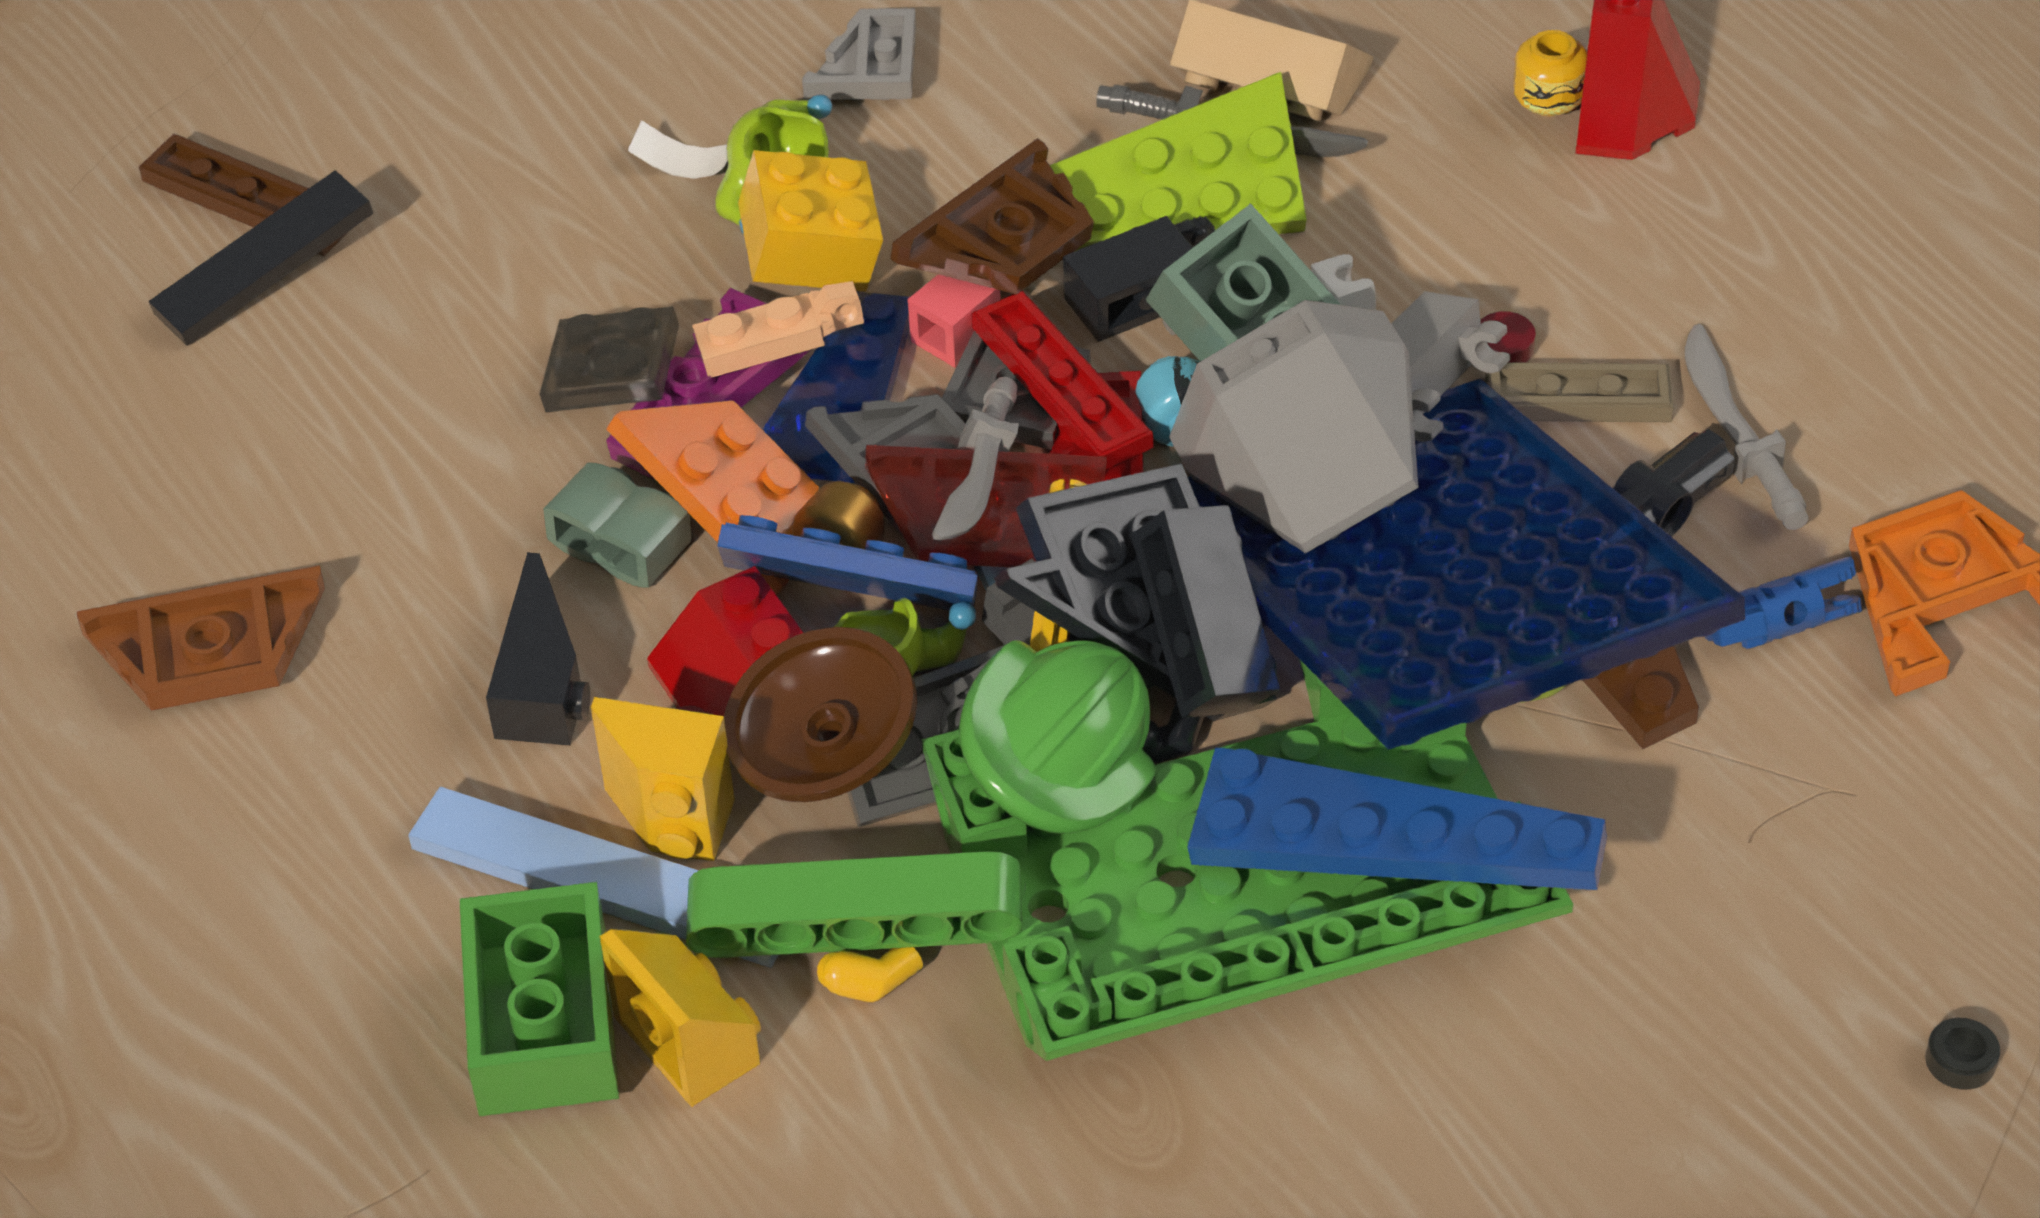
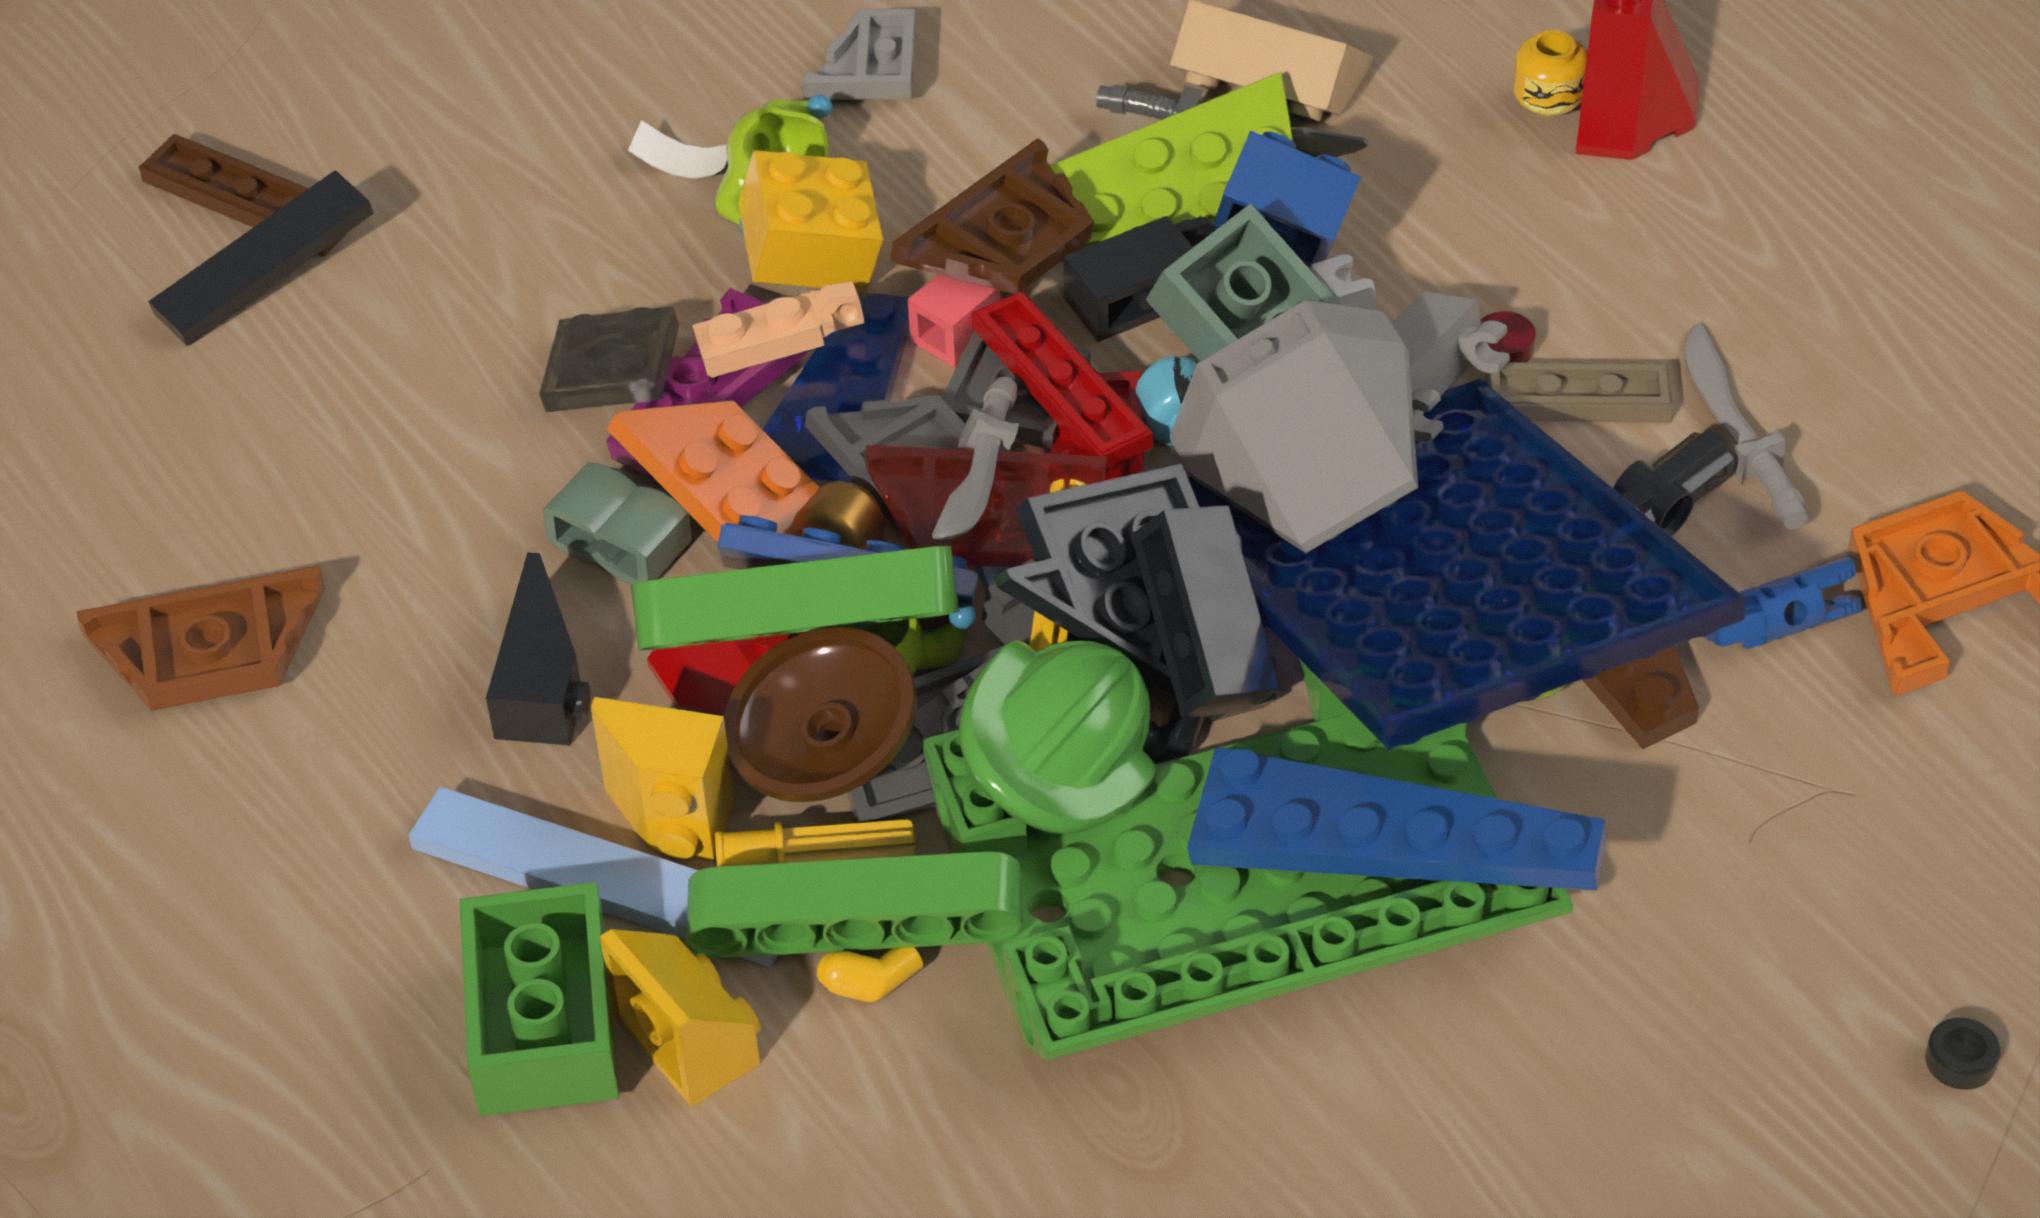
(794, 598): none -> bright green beam
(816, 843): none -> yellow axle
(1292, 191): none -> blue brick

